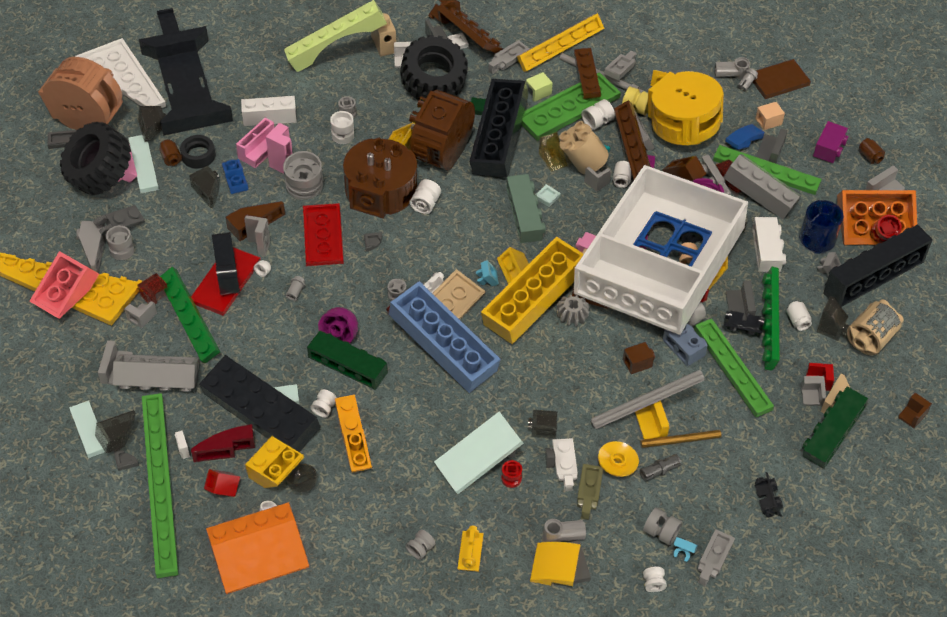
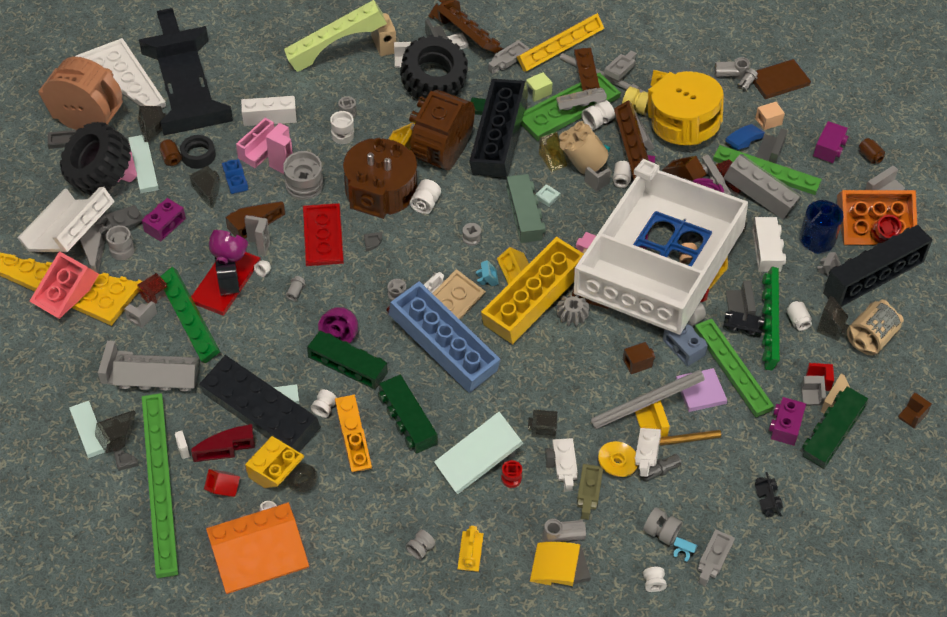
(64, 222): none -> white panel
(163, 219): none -> magenta brick
(226, 247): none -> magenta cylinder
(408, 414): none -> dark green brick
(475, 237): none -> light grey wheel
(581, 98): none -> light grey hinge
(646, 170): none -> white tile
(647, 449): none -> white hinge
(704, 394): none -> lavender tile
(788, 421): none -> magenta brick

